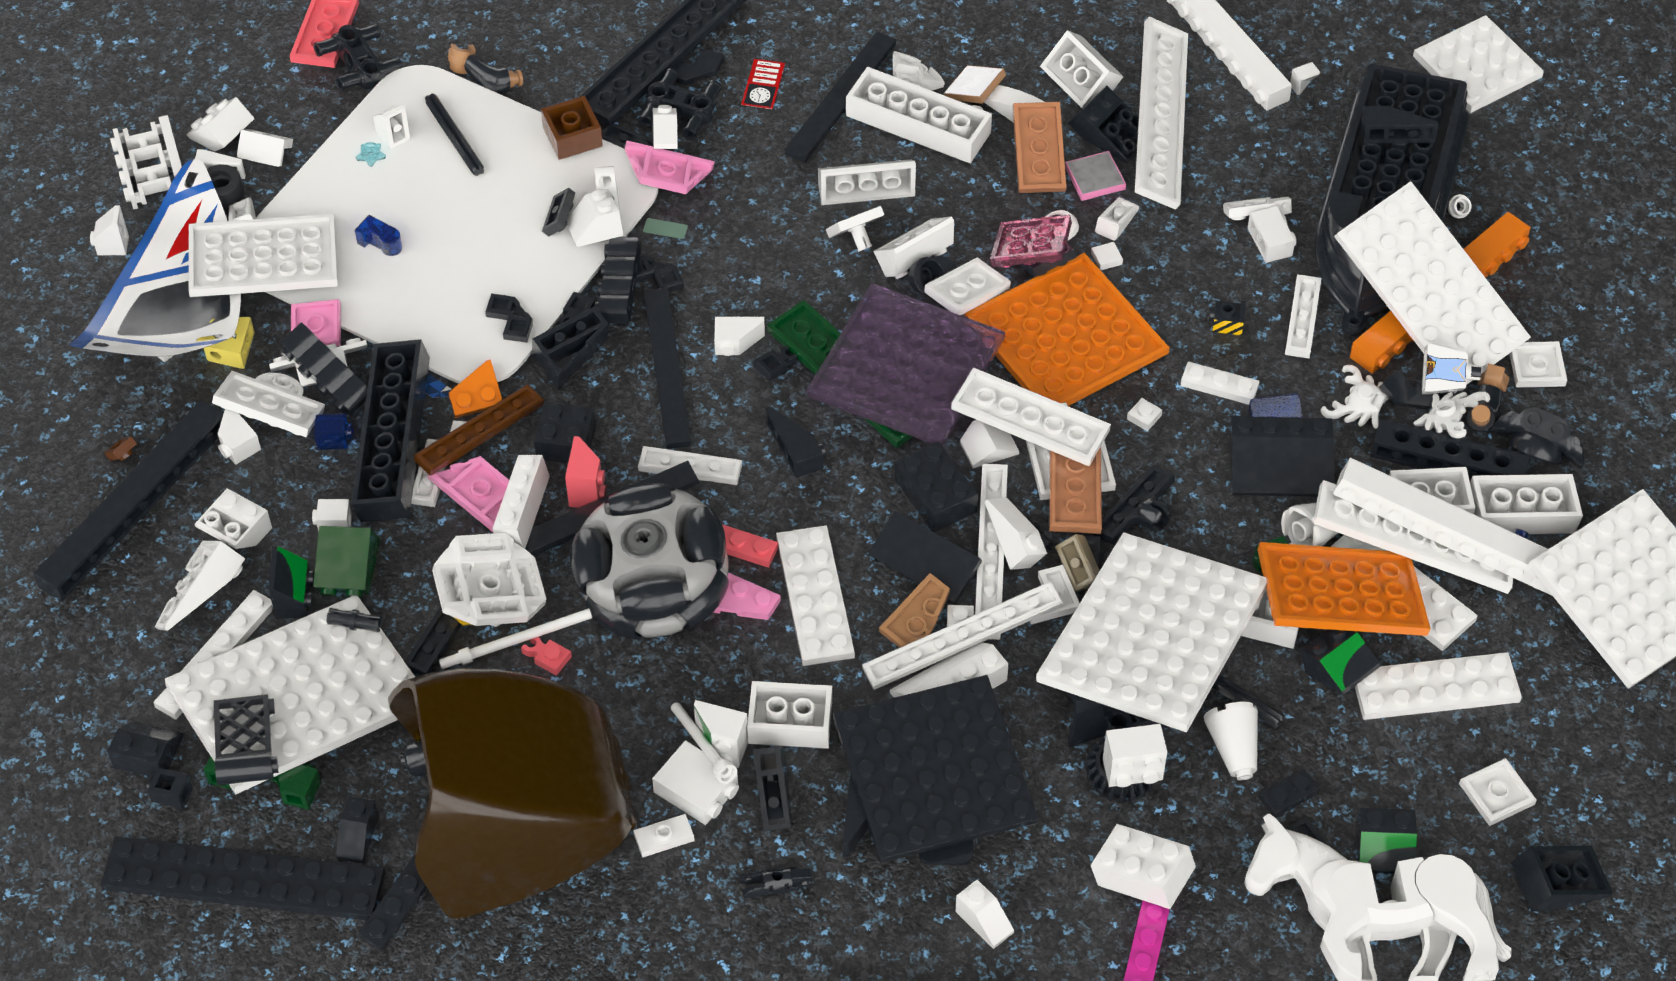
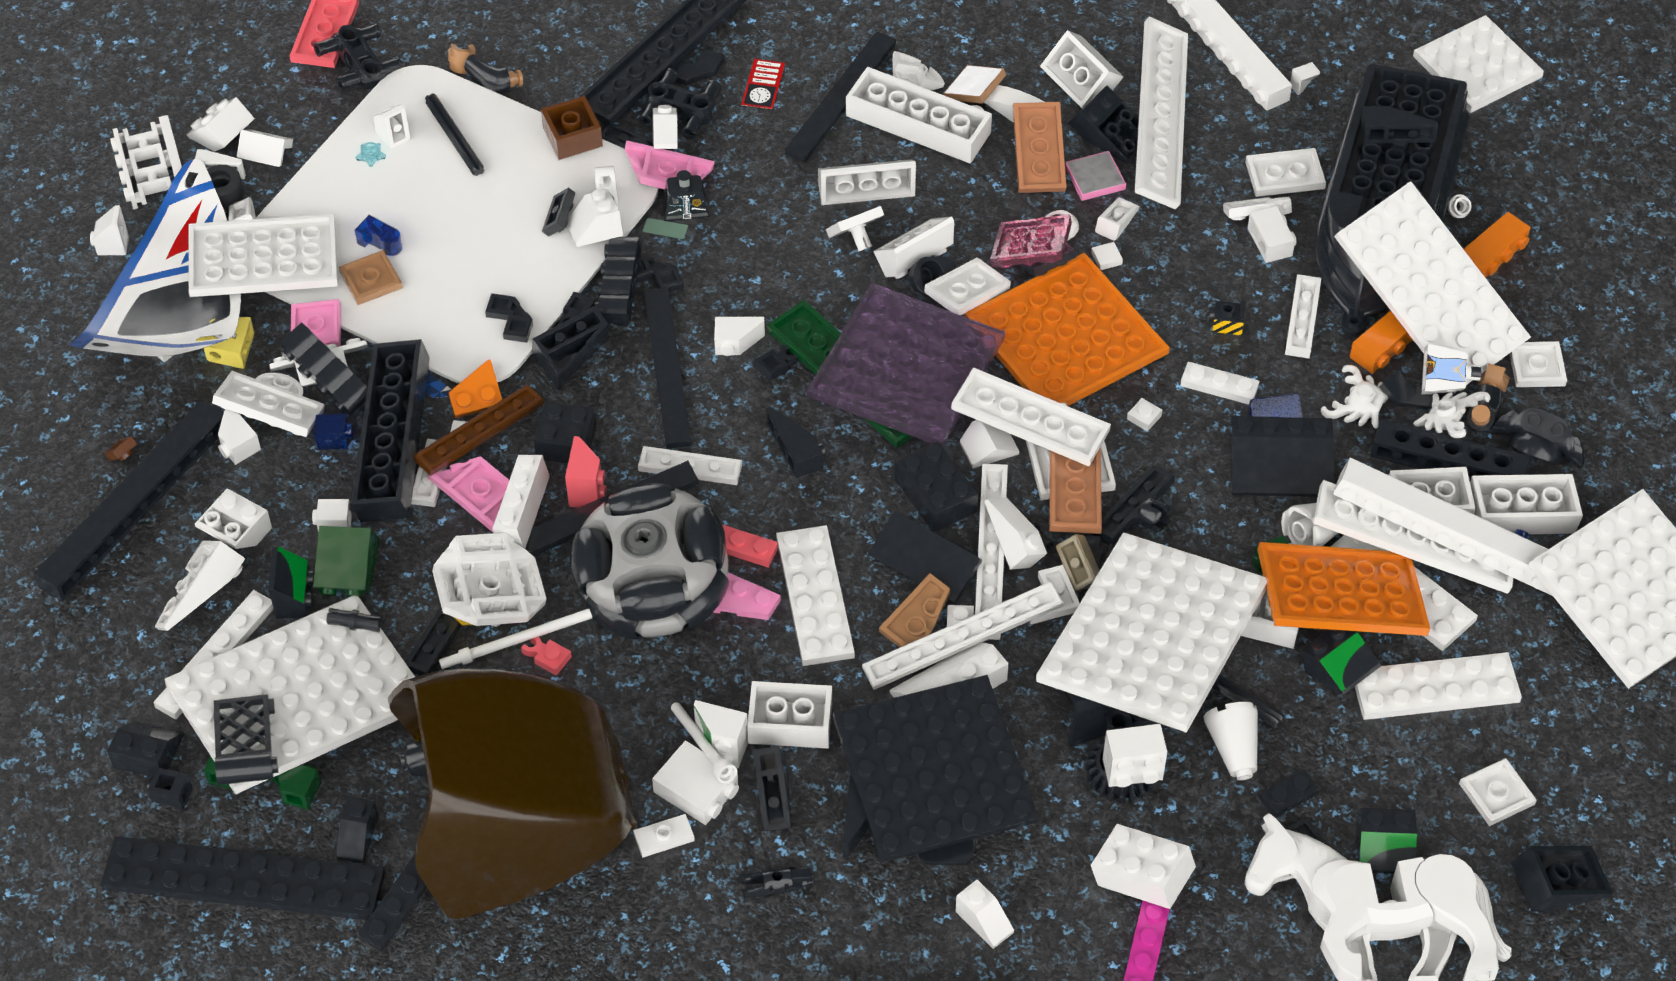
(370, 277): none -> medium nougat tile
(685, 197): none -> black torso
(1285, 172): none -> white plate

